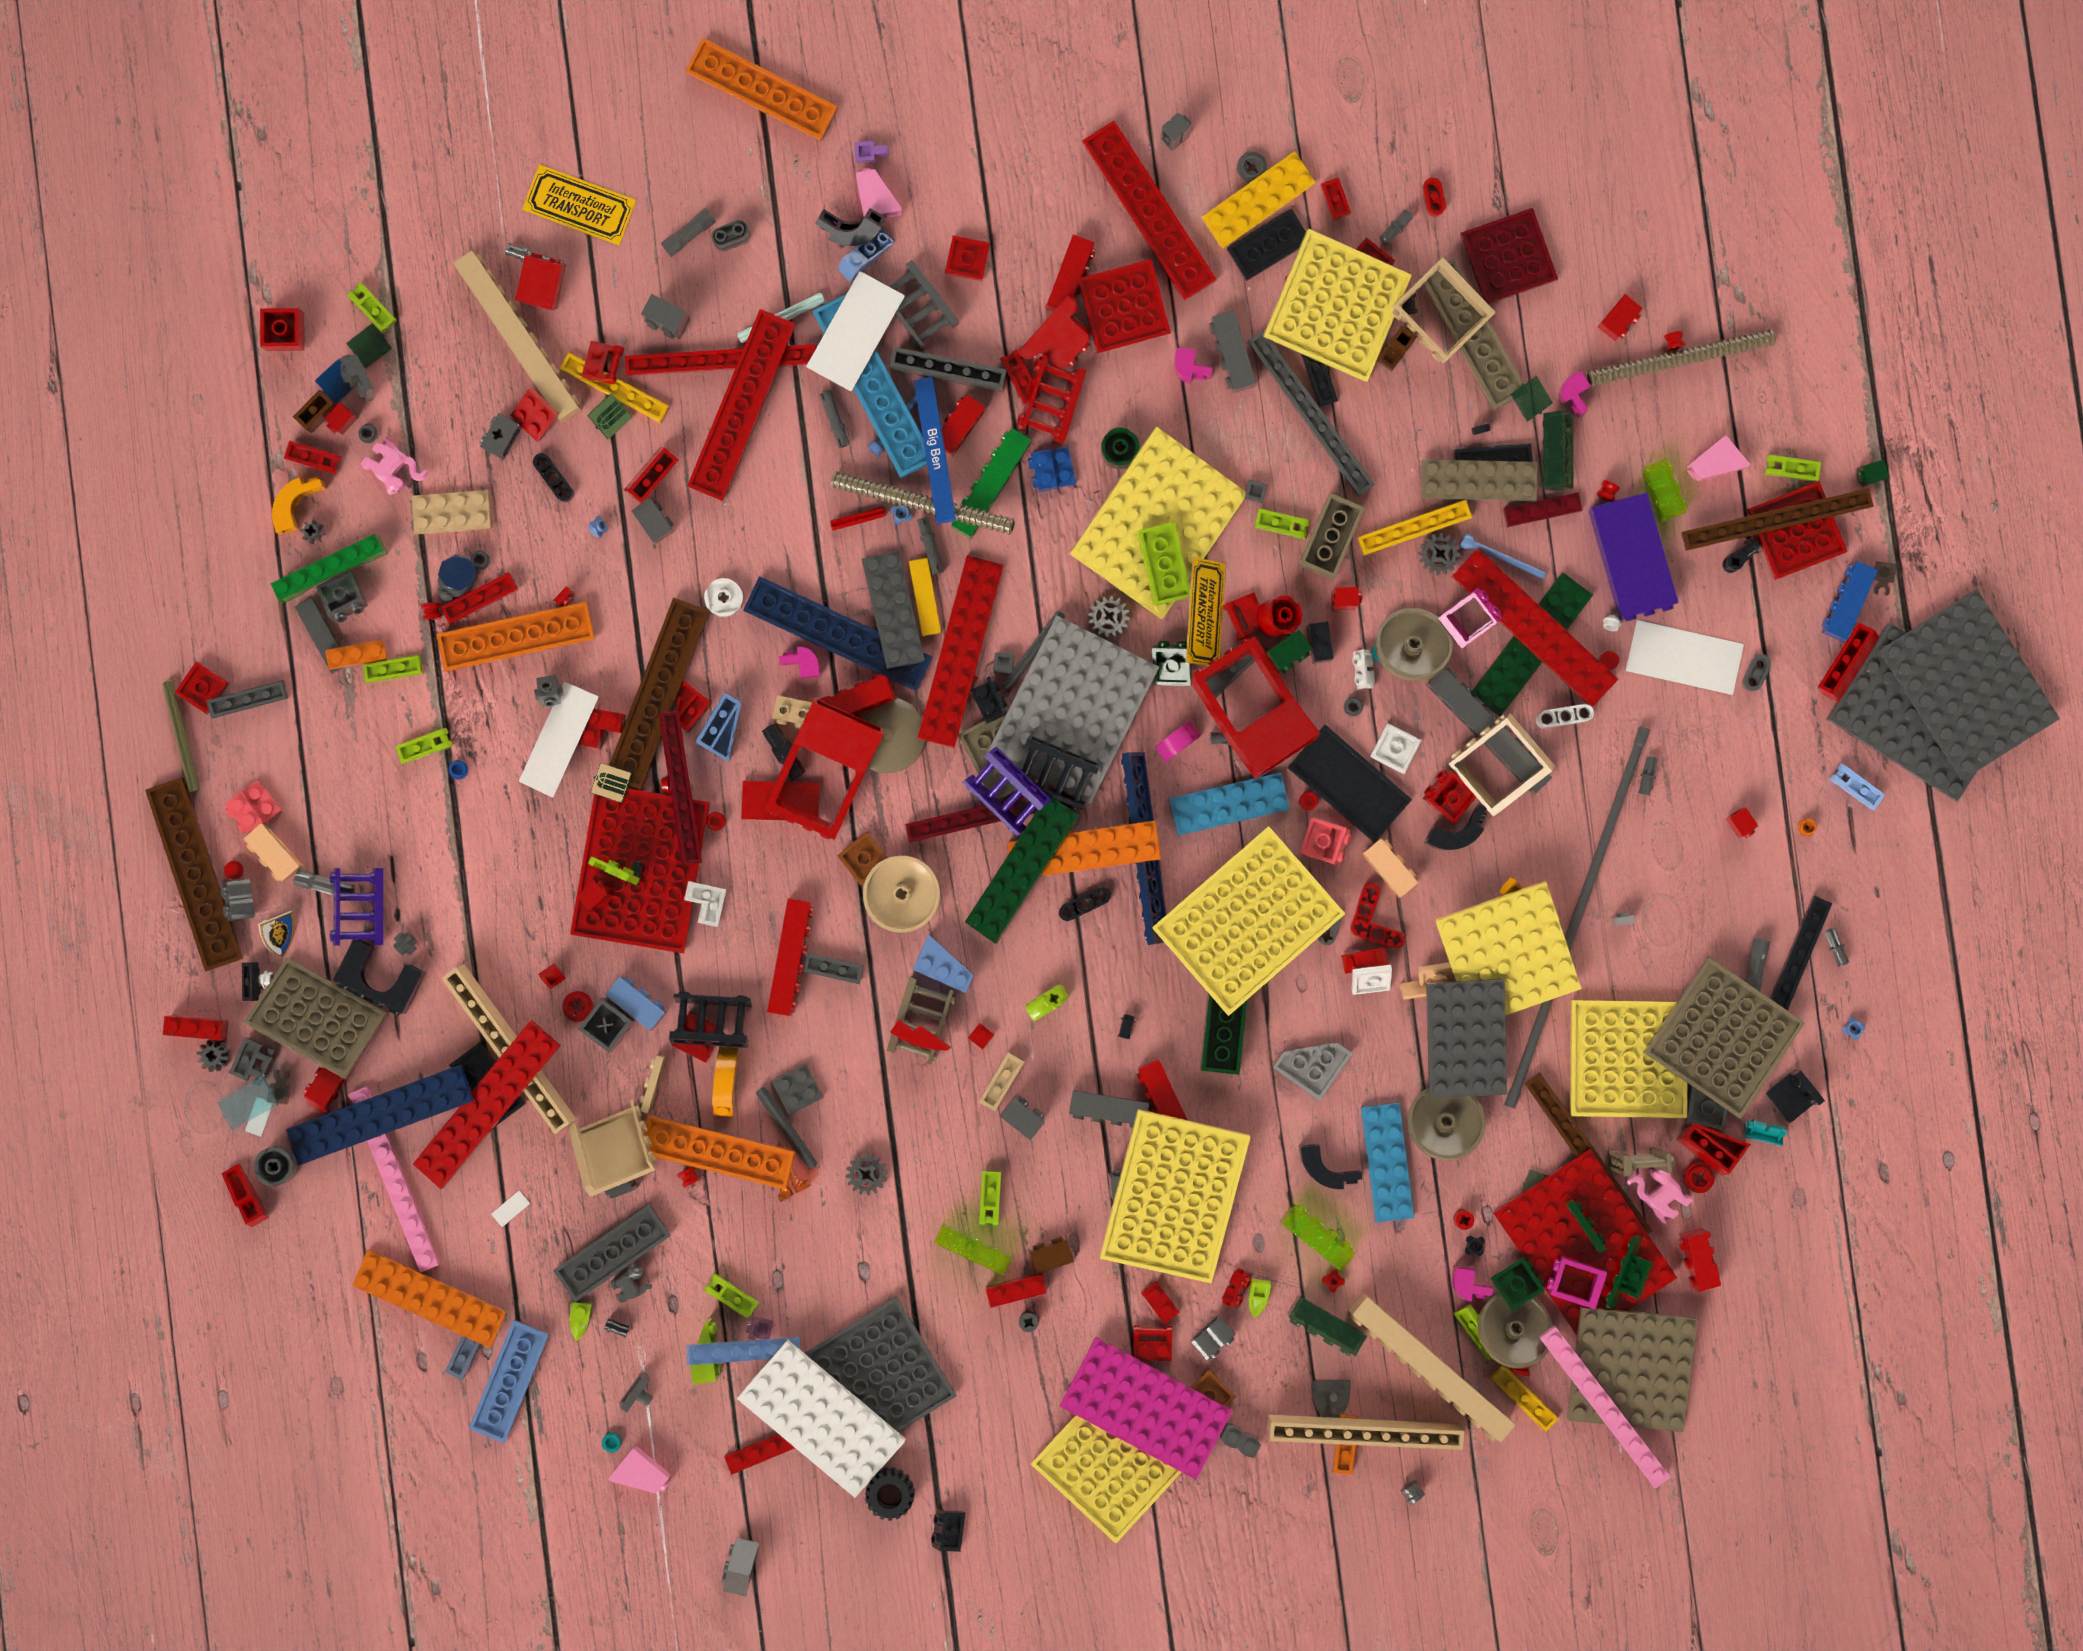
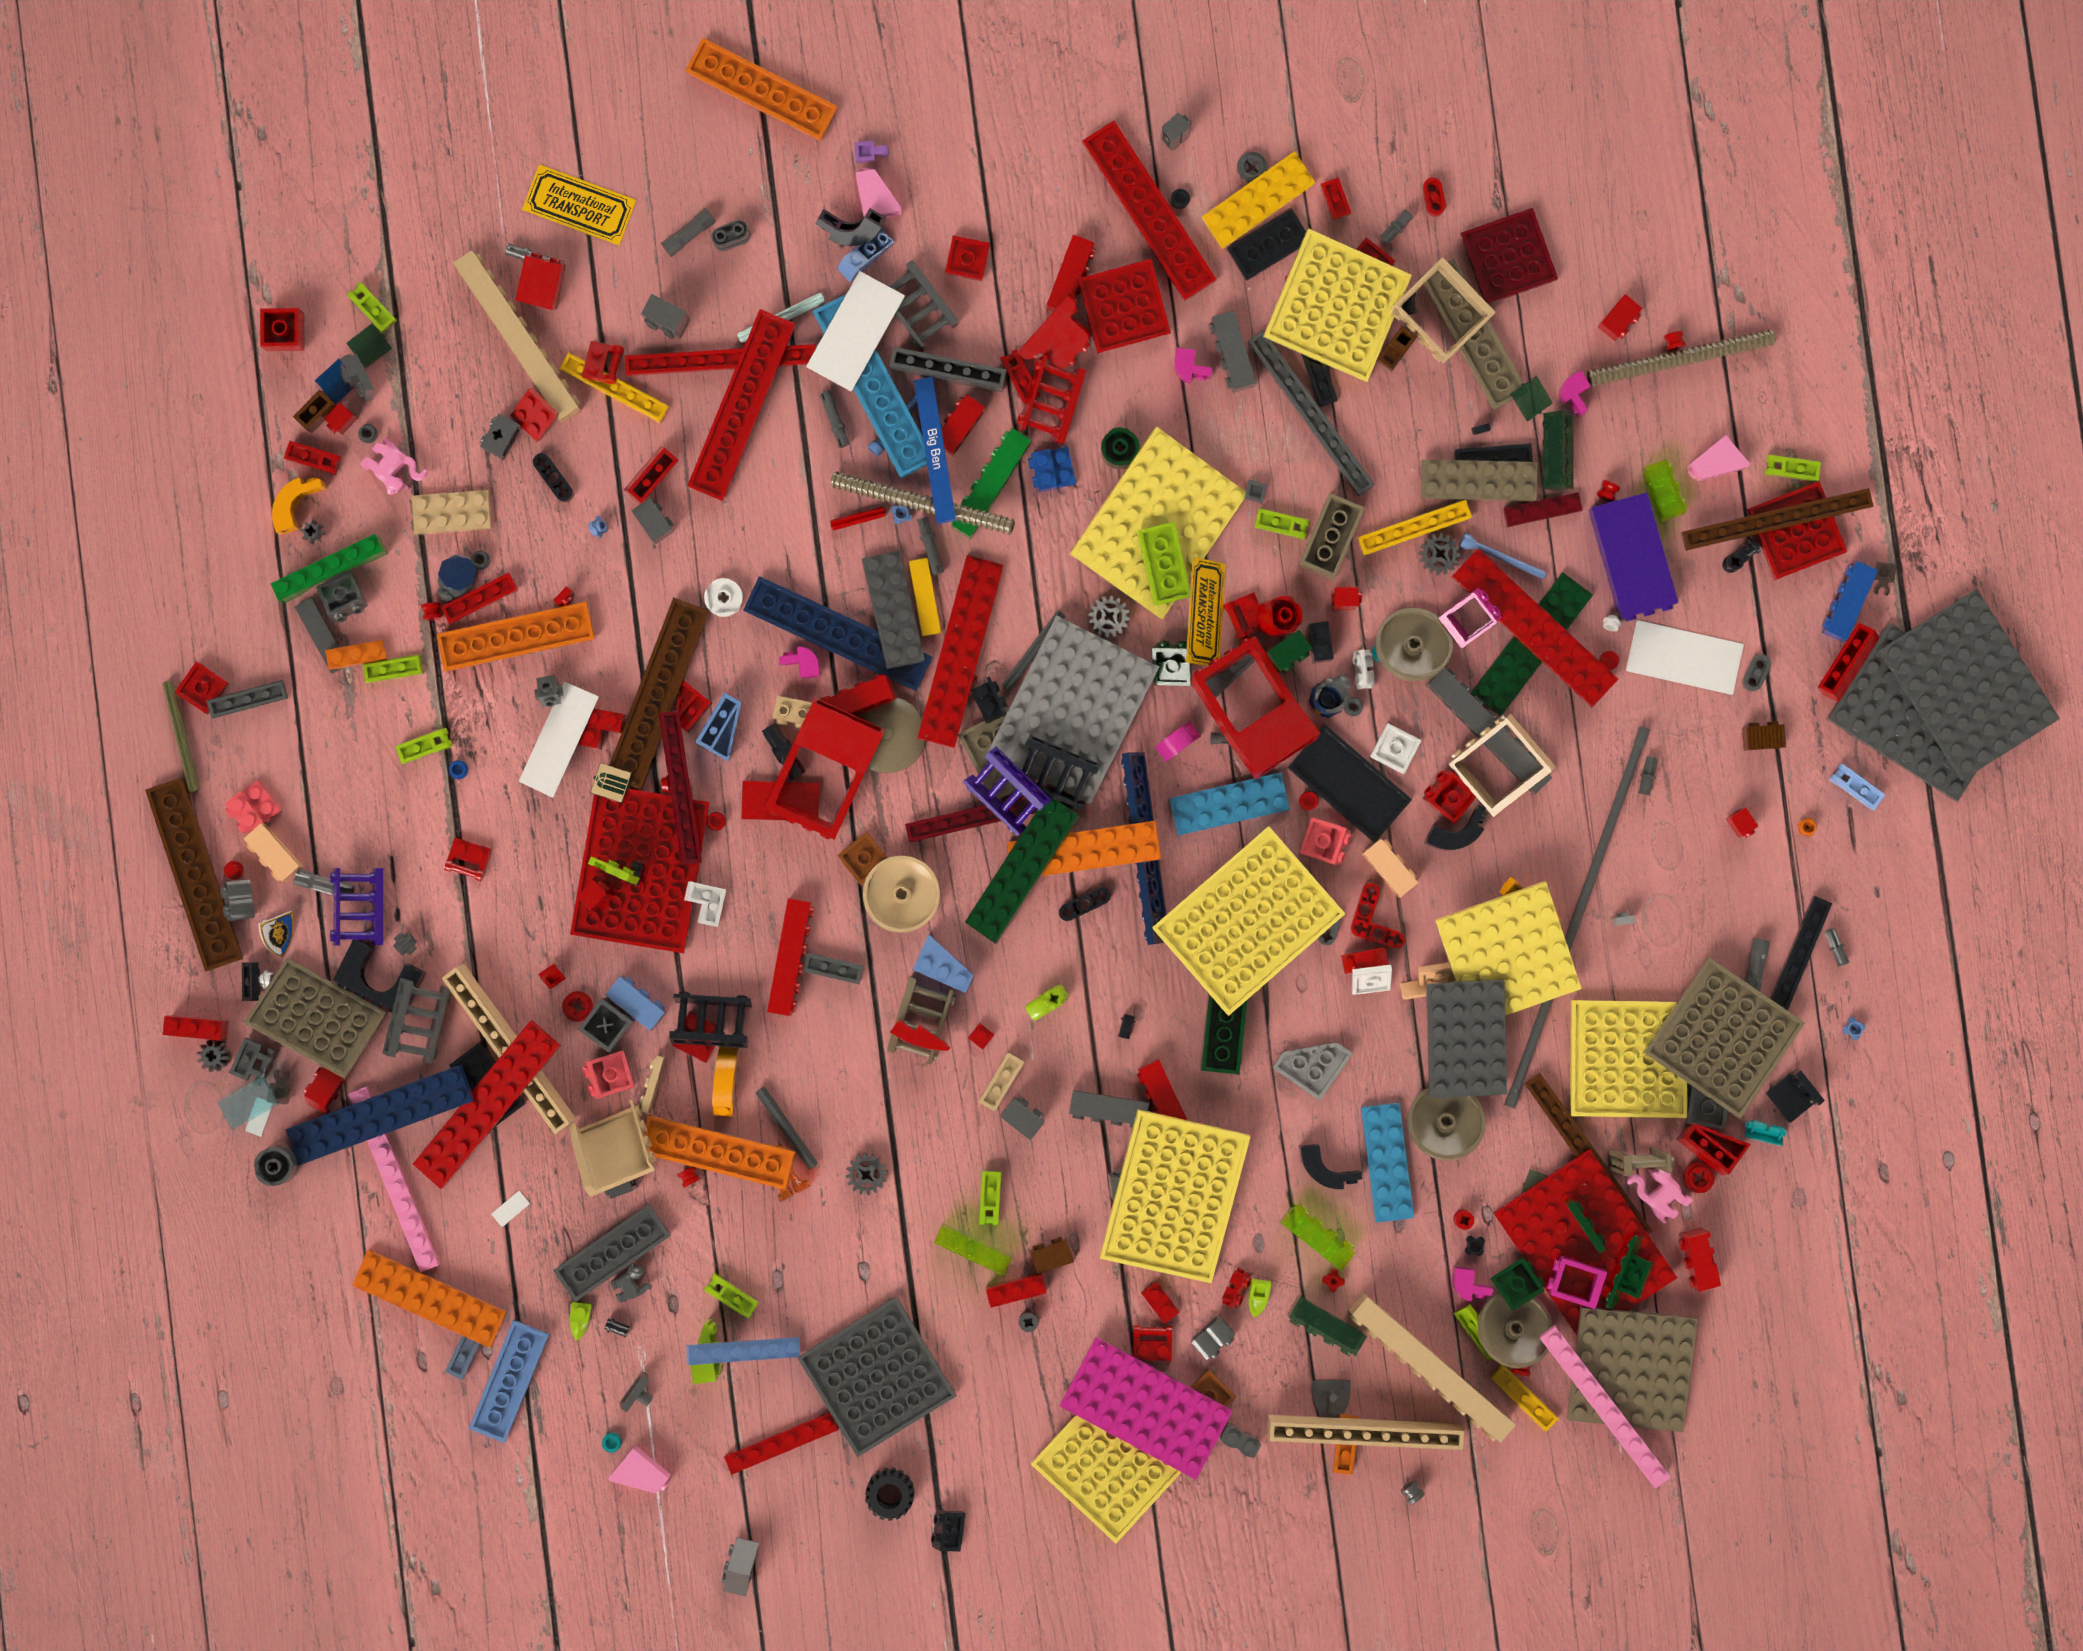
(244, 1196): red slope -> none
(402, 1008): none -> dark grey fence
(471, 853): none -> red plate
(608, 1075): none -> coral plate
(609, 416): clear green piece -> none
(759, 1328): bracket -> none
(797, 1089): dark grey plate -> none
(821, 1418): white plate -> none
(1004, 663): dark grey plate -> none
(1180, 198): none -> black tile
(1330, 696): none -> piece
(1573, 712): white beam -> none
(1764, 737): none -> reddish brown brick
(1872, 473): dark green brick -> none

